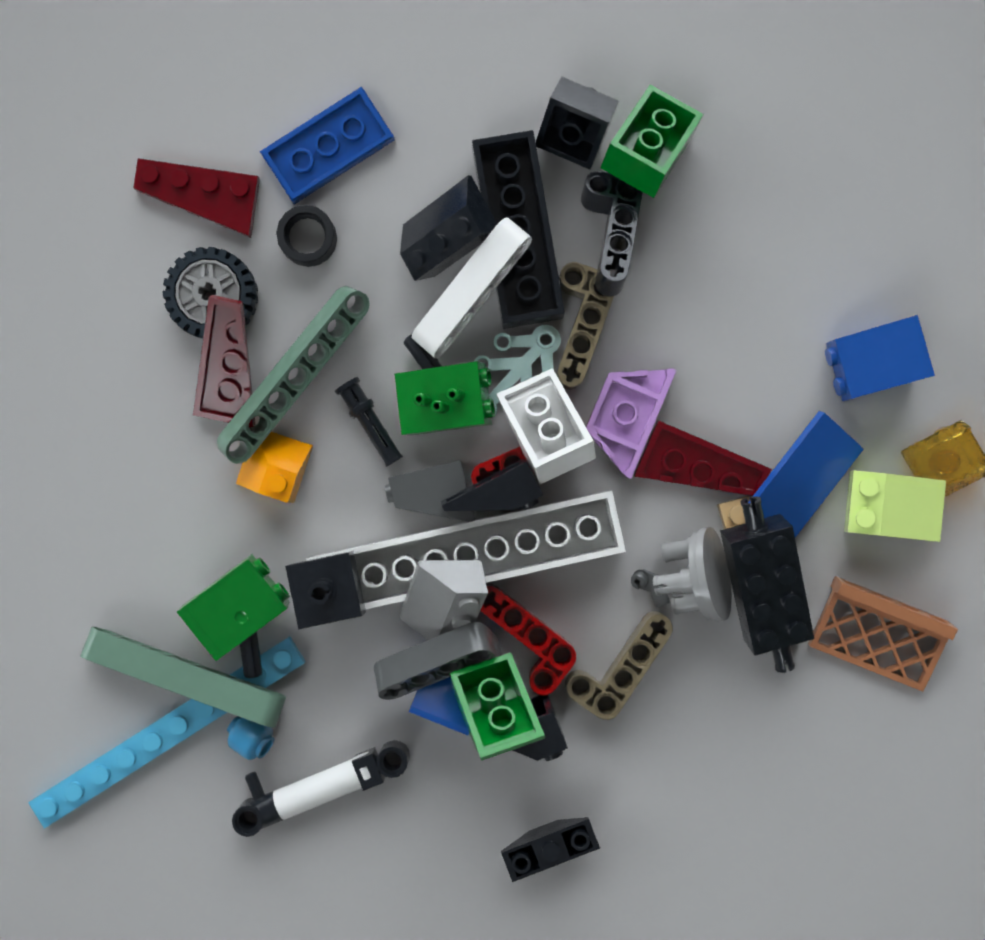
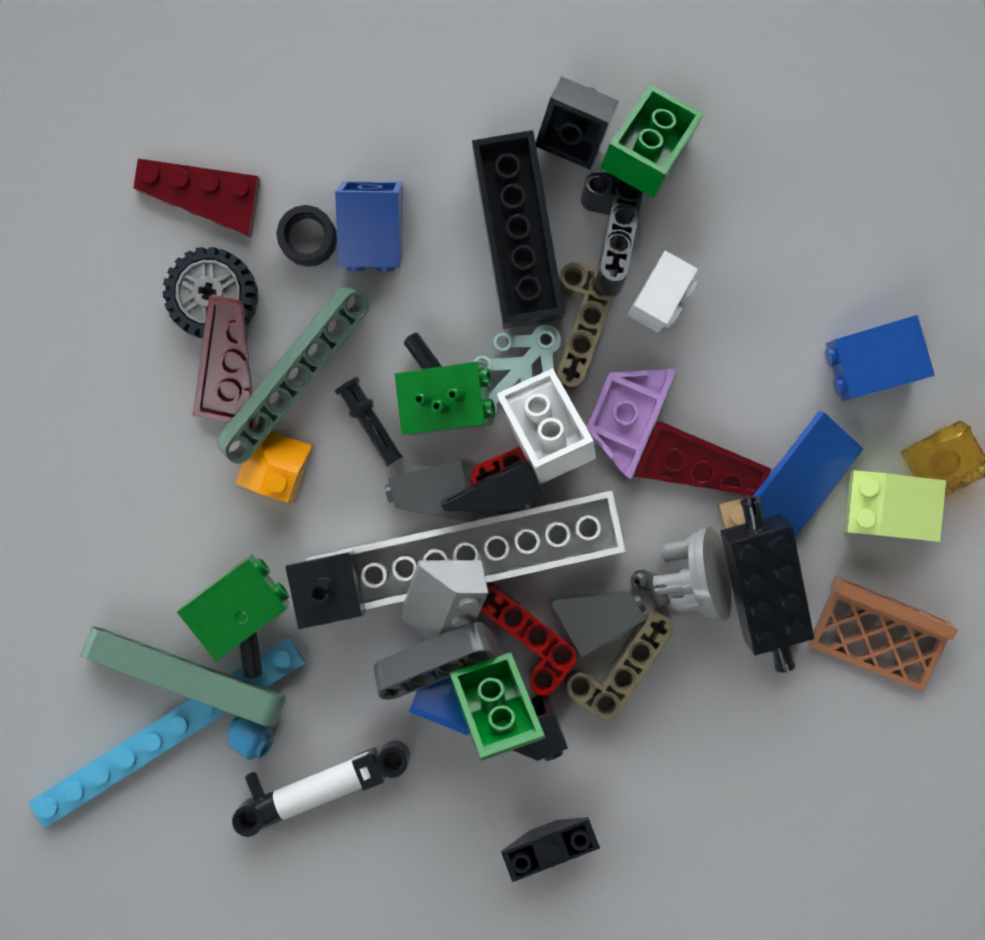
(327, 145): blue tile -> none
(369, 225): none -> blue slope
(446, 230): black slope -> none
(471, 287): white beam -> none
(598, 617): none -> dark grey slope
(665, 287): none -> white brick

